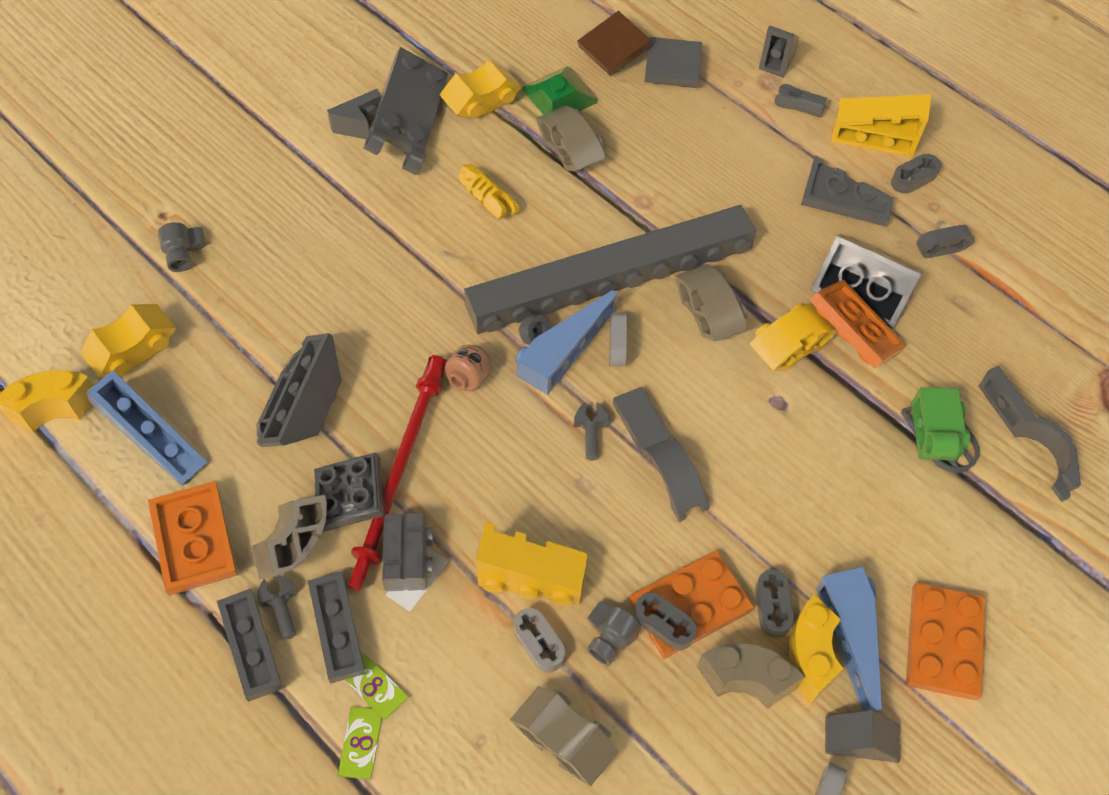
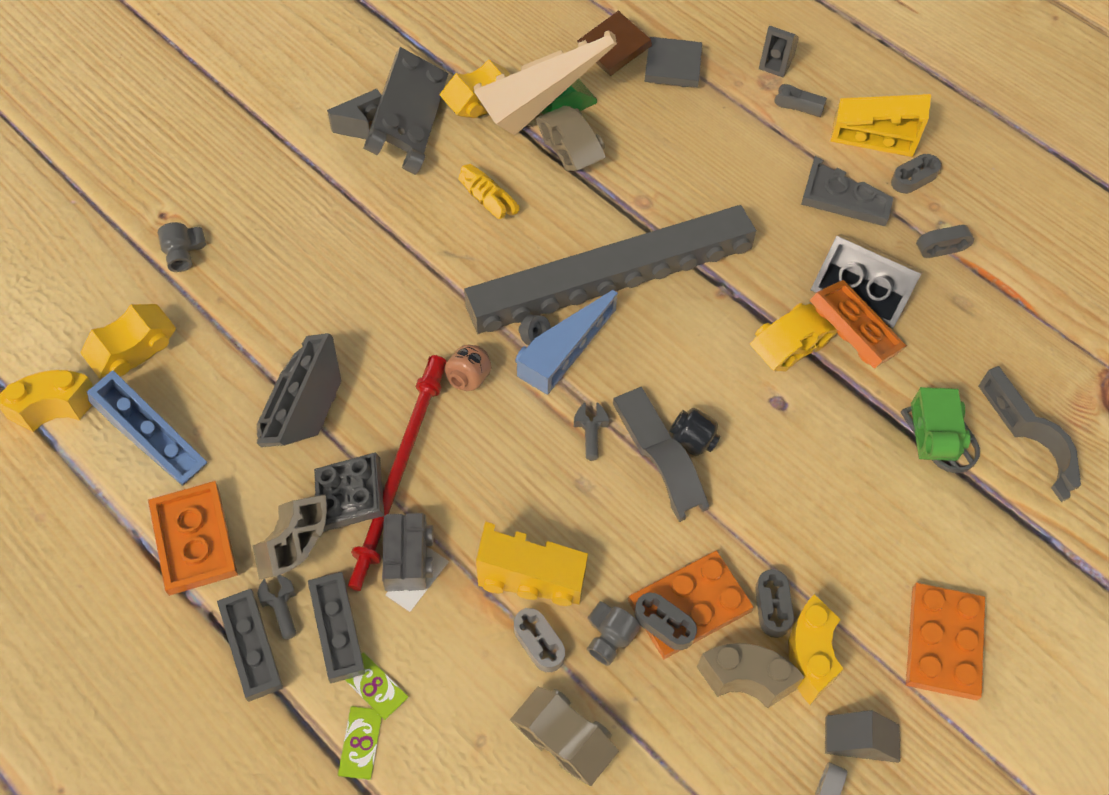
(523, 95): none -> tan wedge
(618, 339): light grey beam -> none
(695, 431): none -> black head
(711, 302): dark tan brick -> none
(853, 600): medium blue slope -> none

